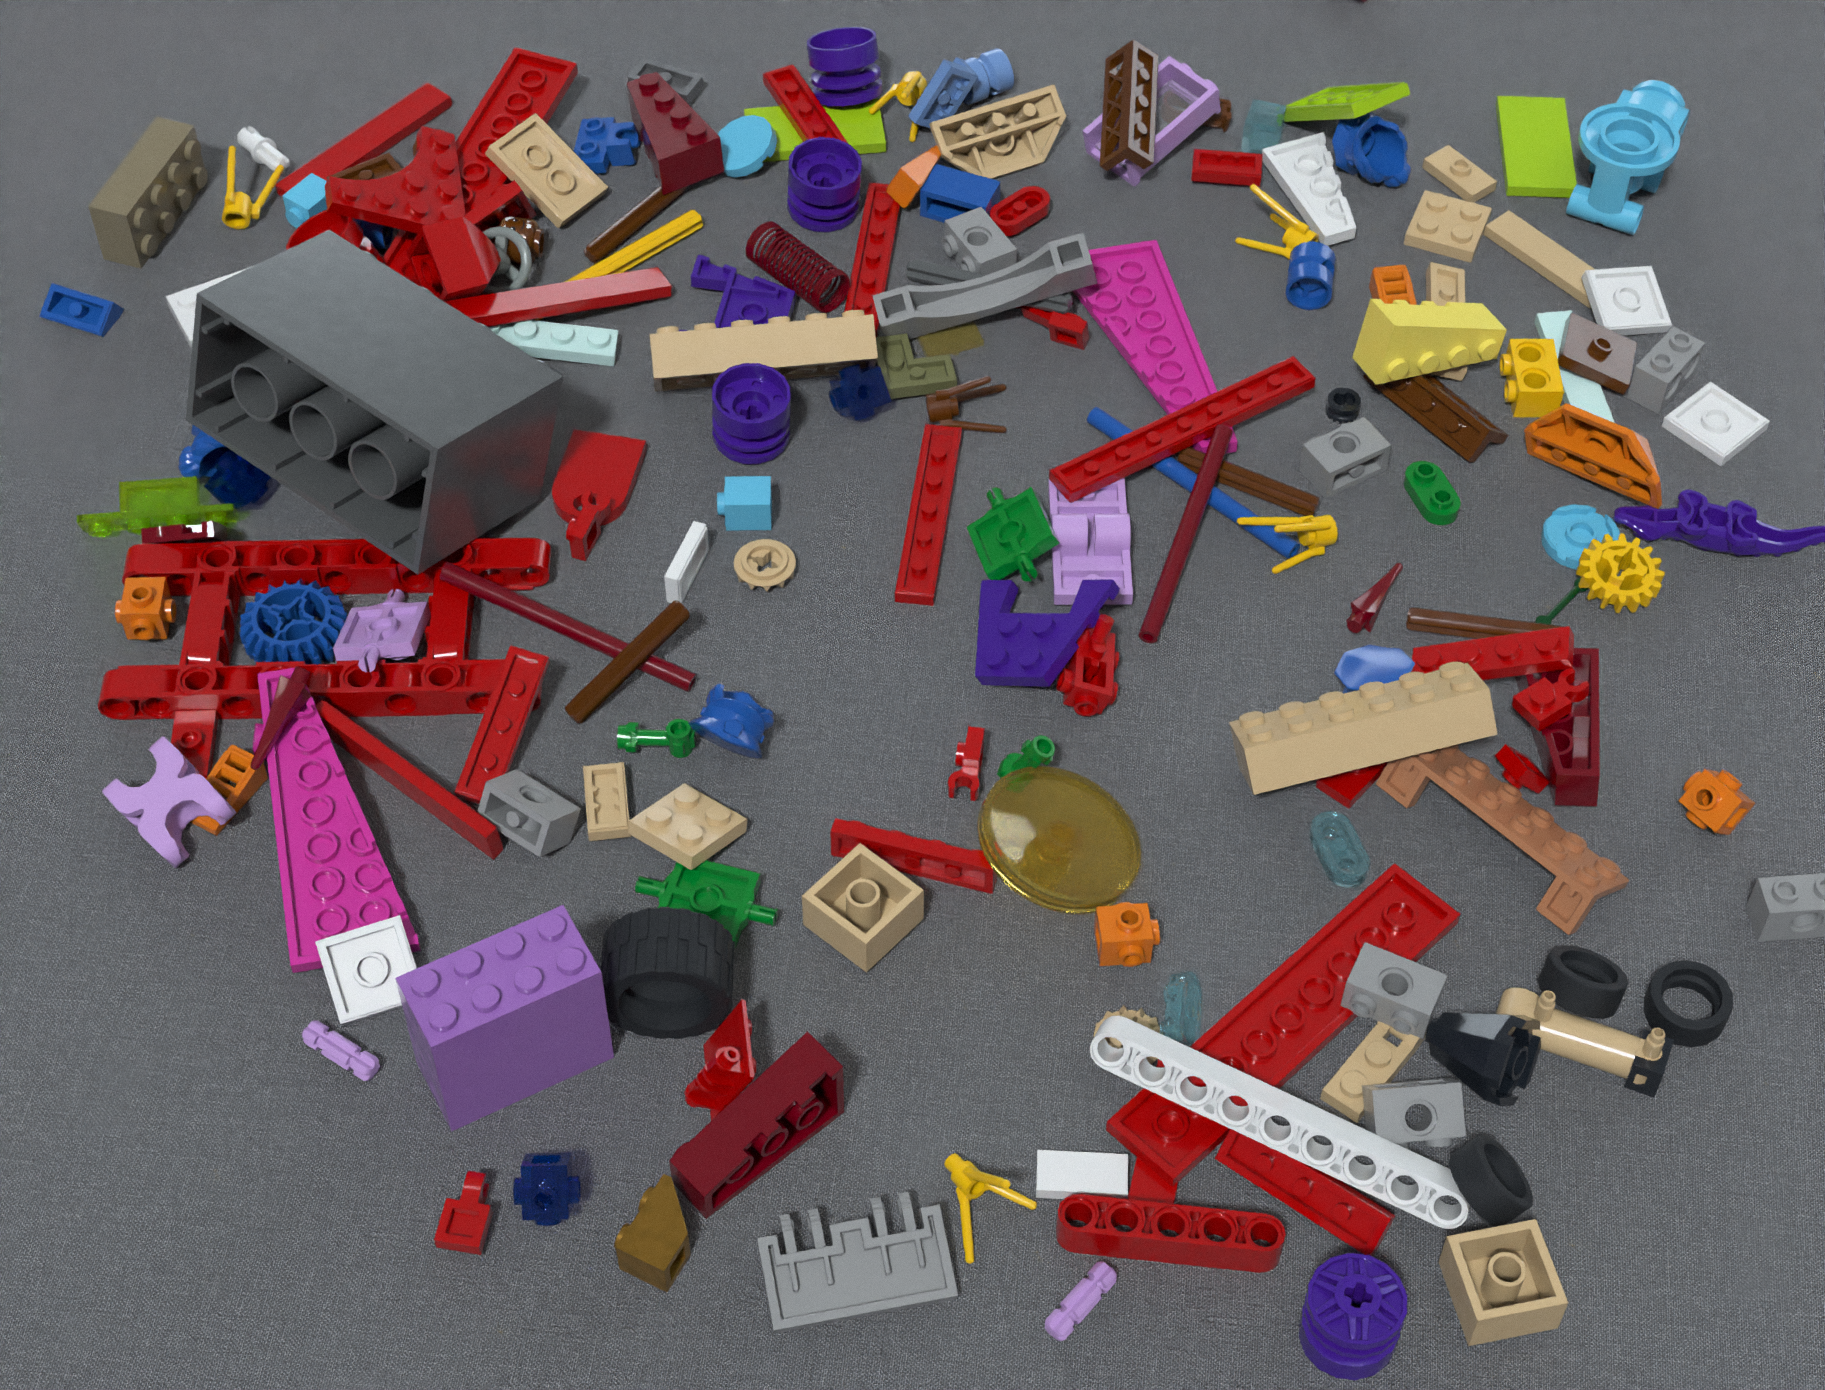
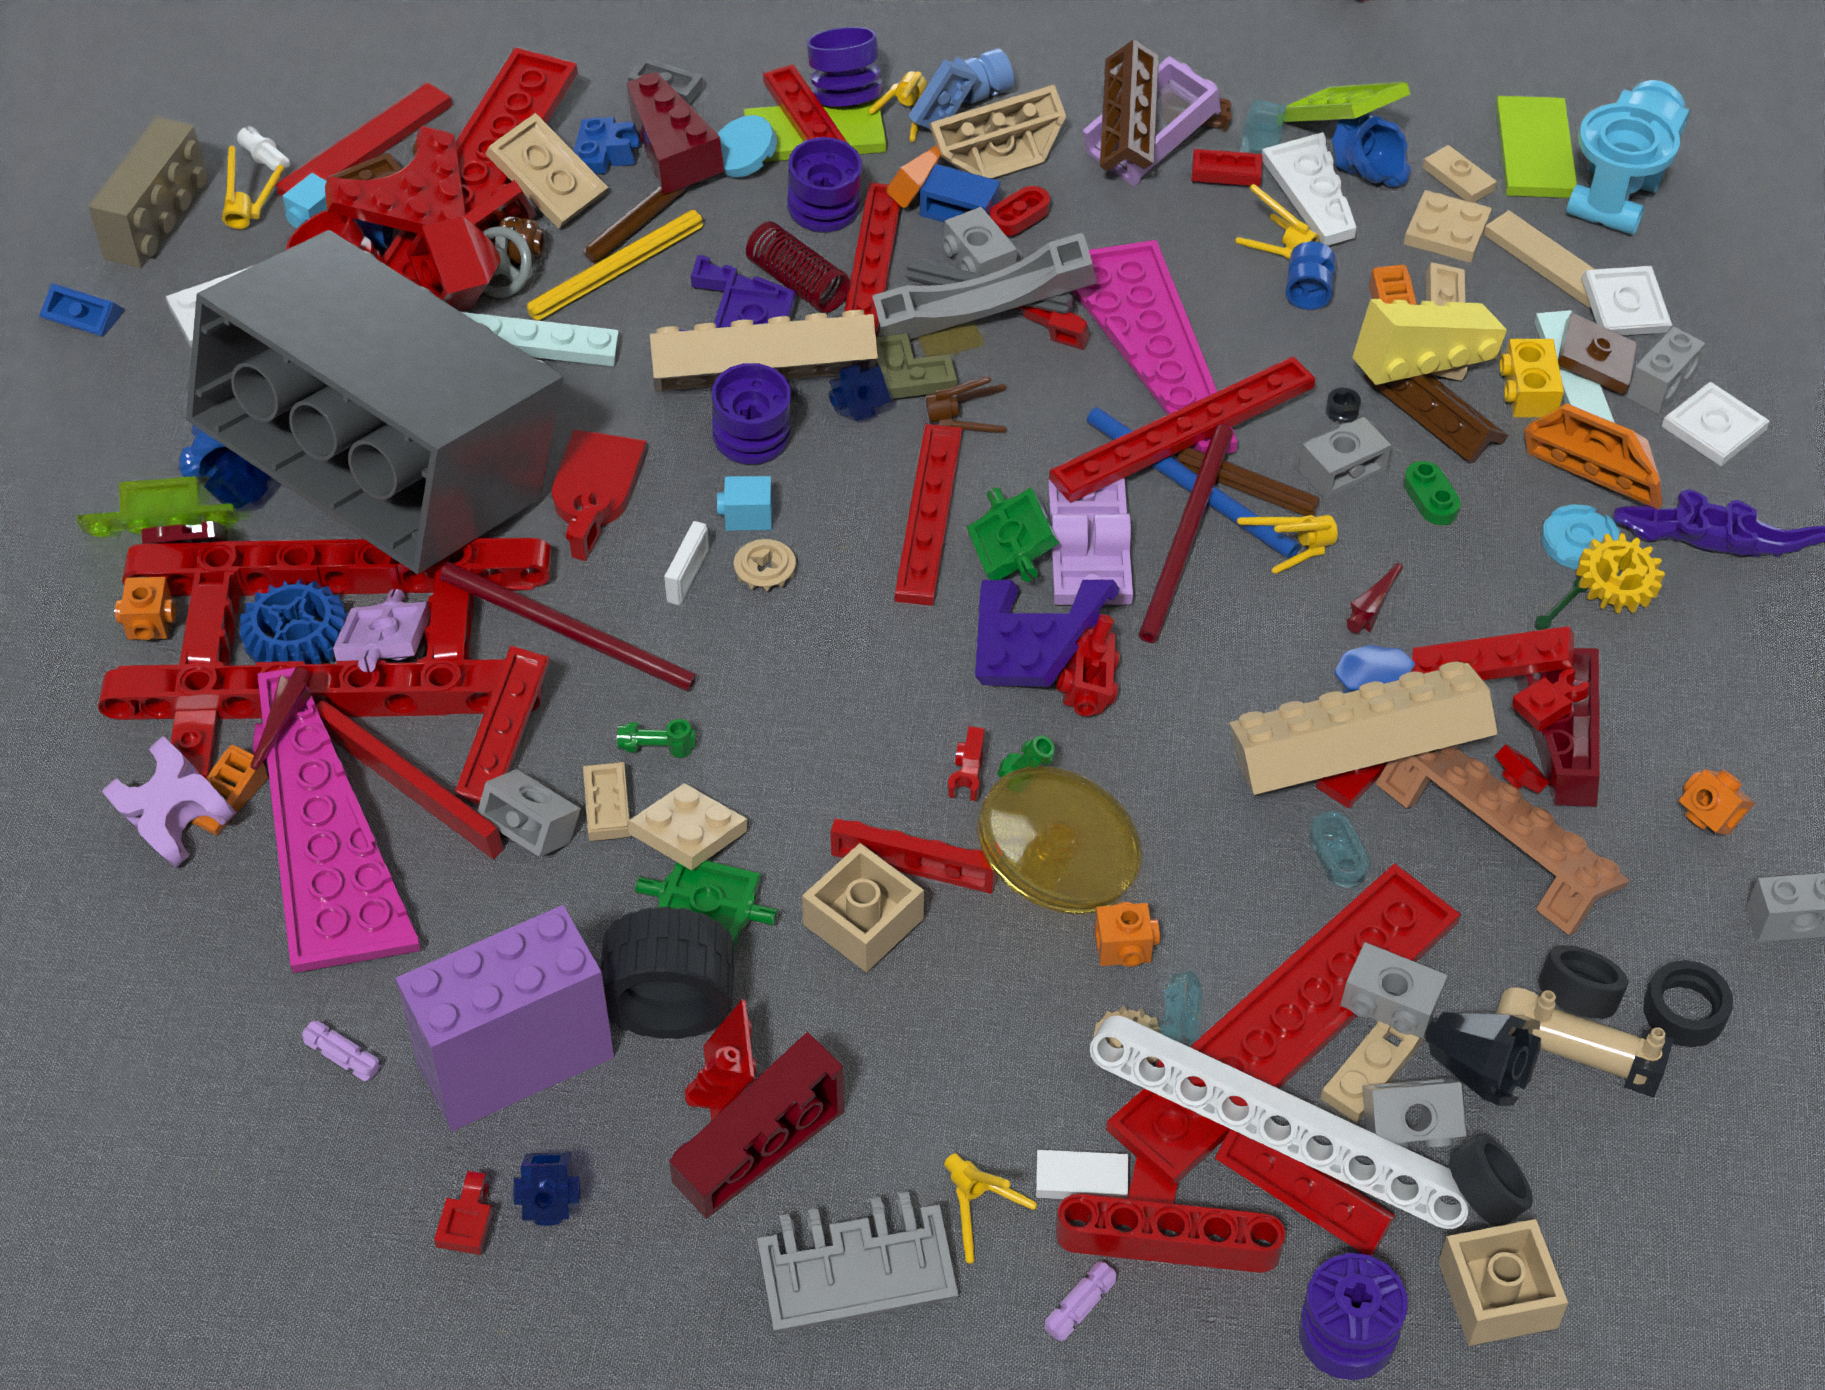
(364, 968): white plate -> none
(564, 297): tile -> none
(627, 662): reddish brown axle -> none
(657, 1239): pearl gold slope -> none
(733, 722): blue piece -> none
(1467, 624): reddish brown axle -> none

